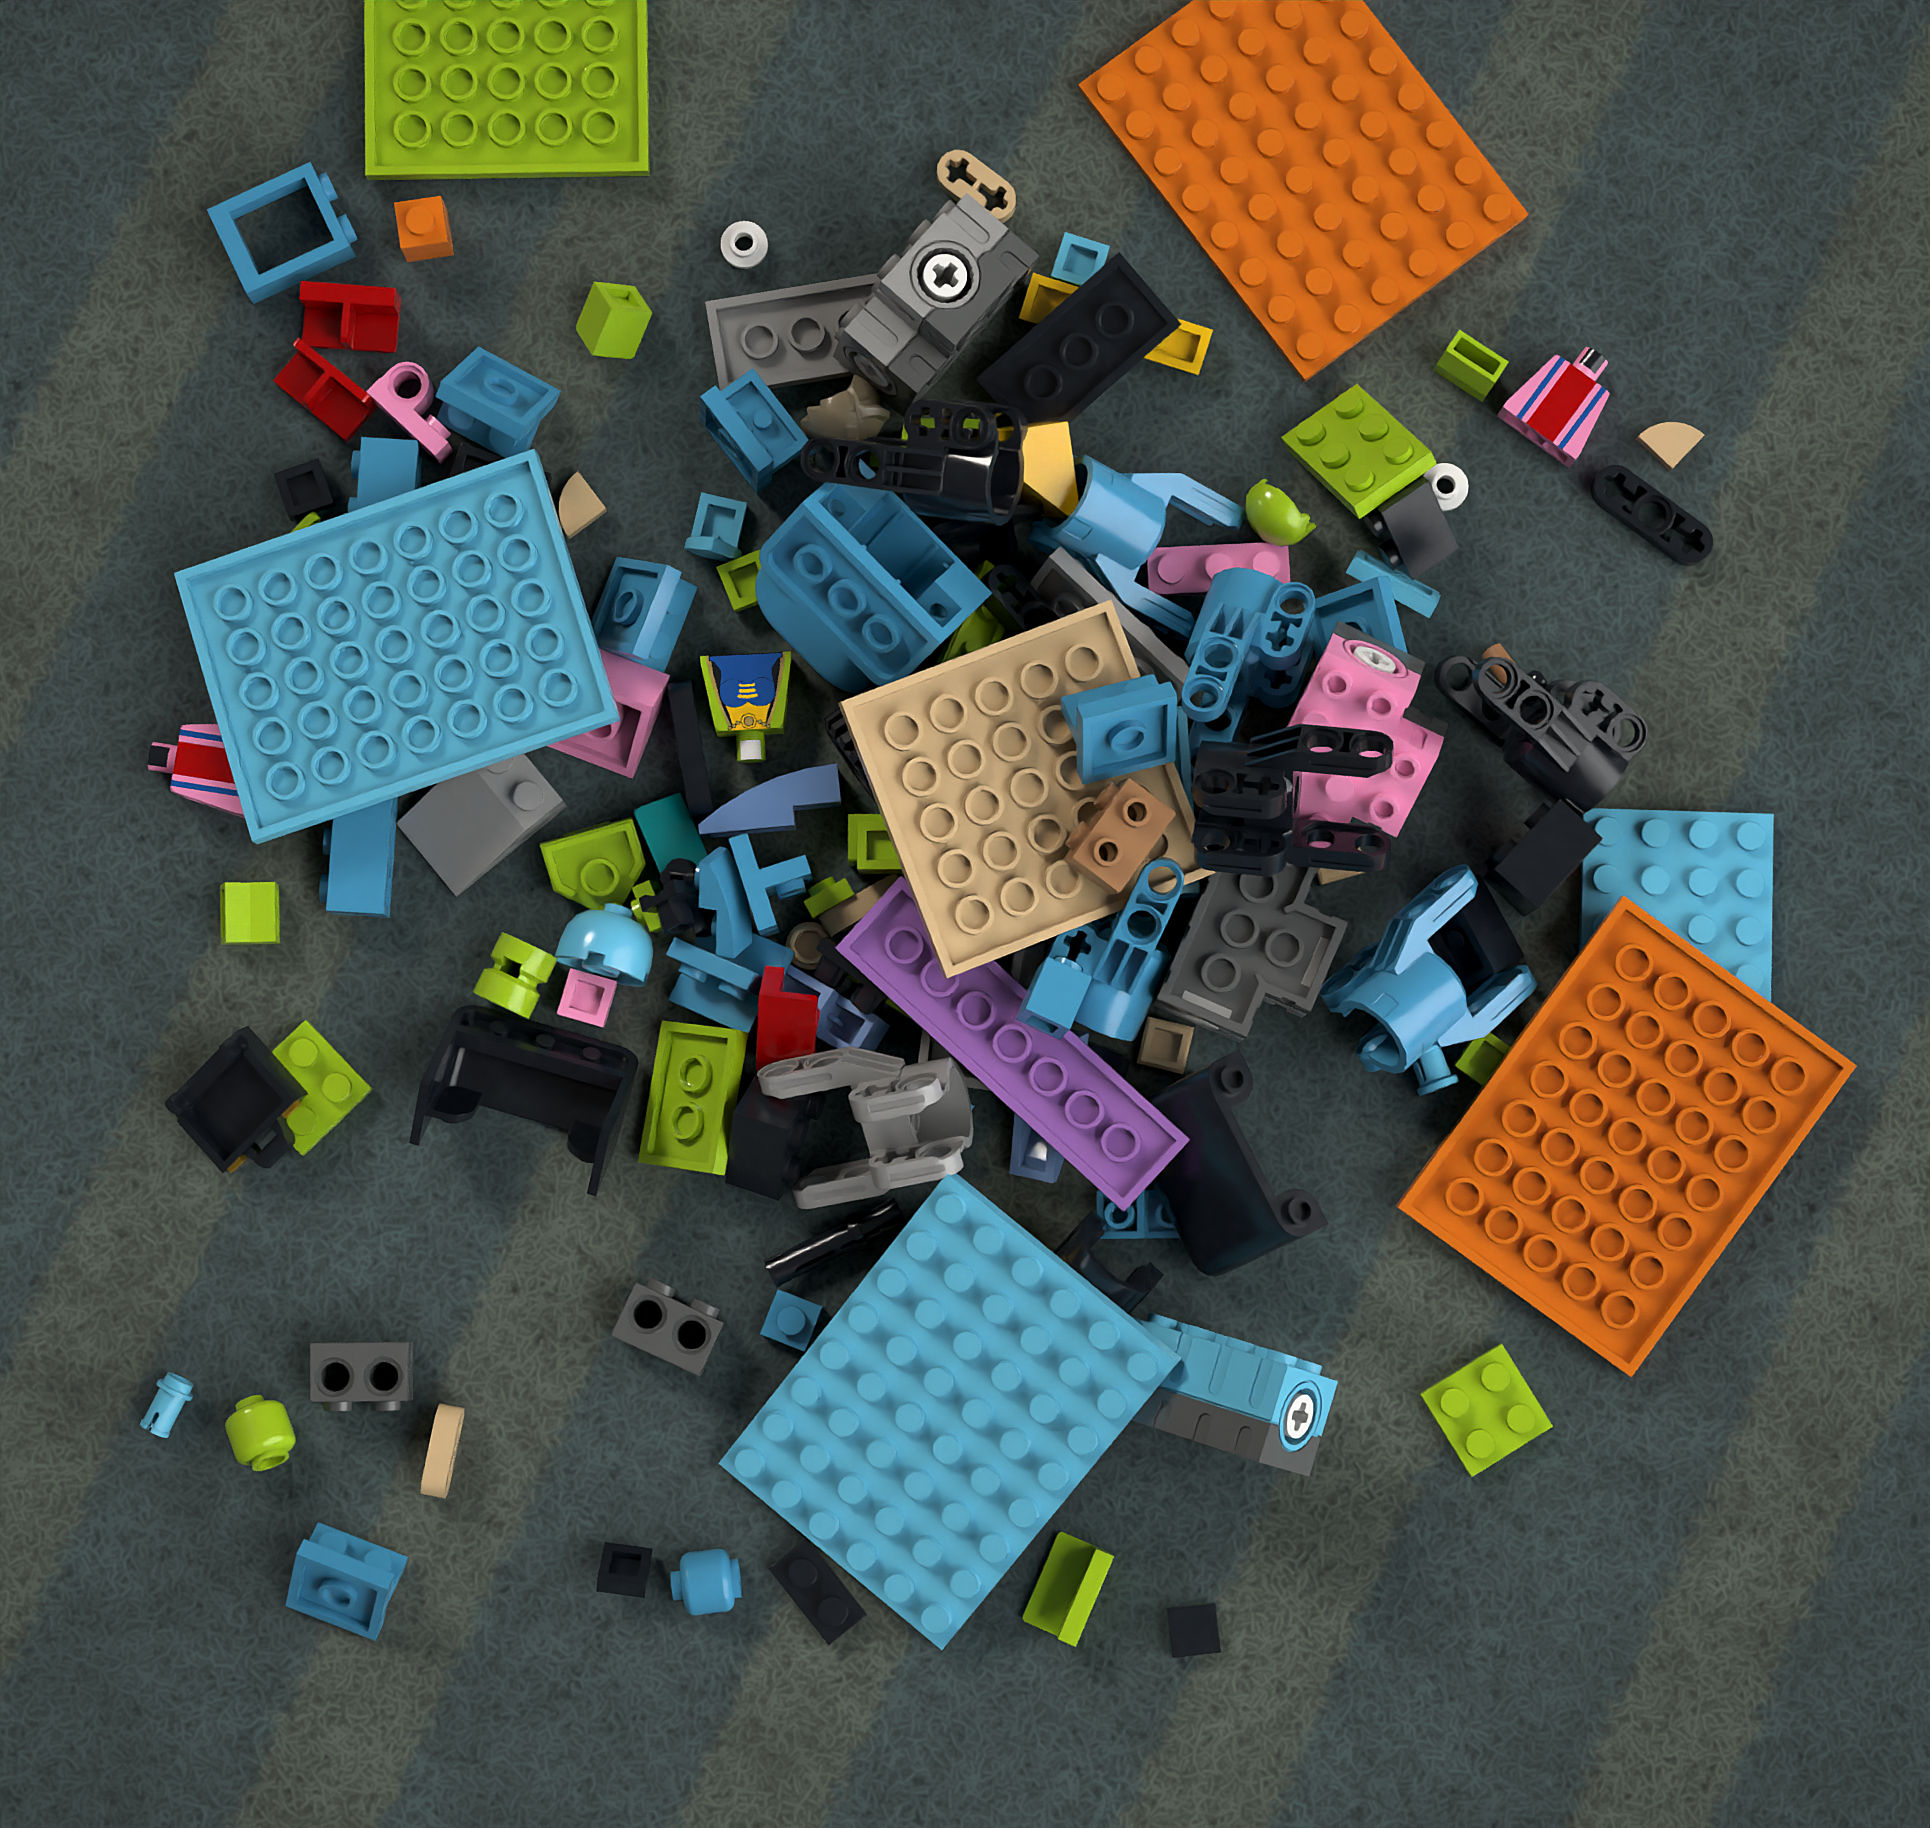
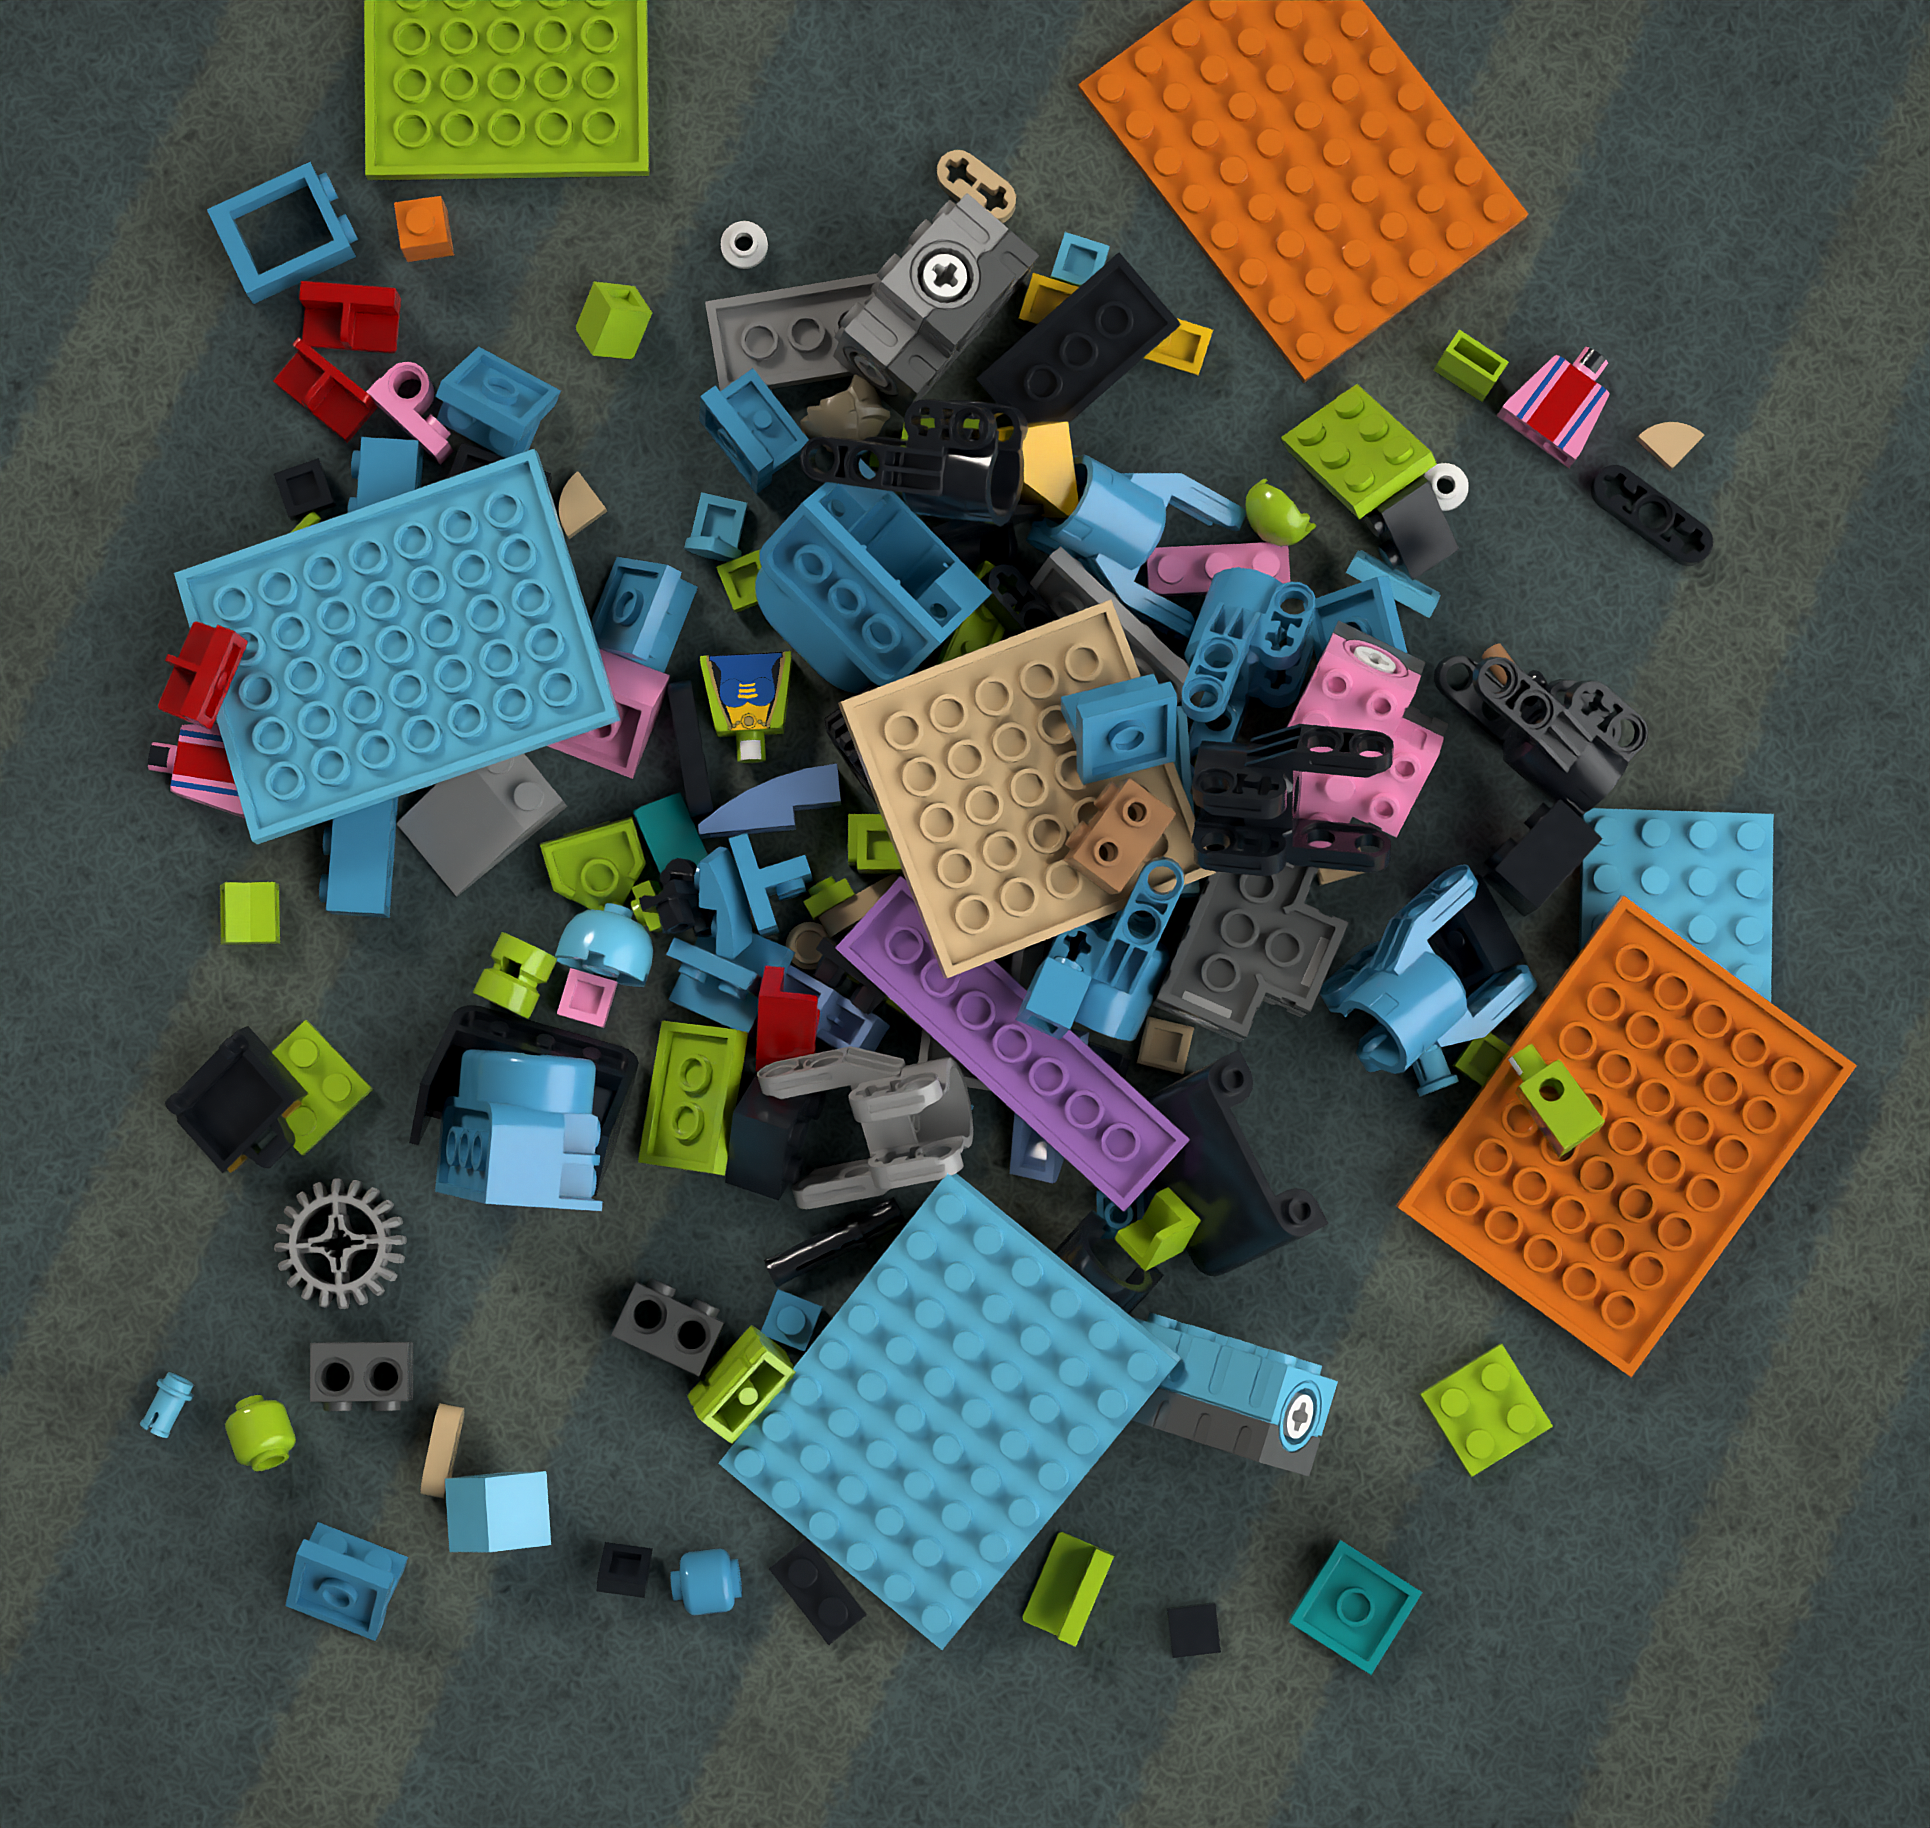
(202, 674): none -> red panel
(340, 1221): none -> light grey gear
(497, 1511): none -> medium azure head
(521, 1132): none -> dark azure brick
(741, 1384): none -> lime brick
(1160, 1232): none -> lime panel
(1354, 1606): none -> teal plate
(1562, 1121): none -> lime torso

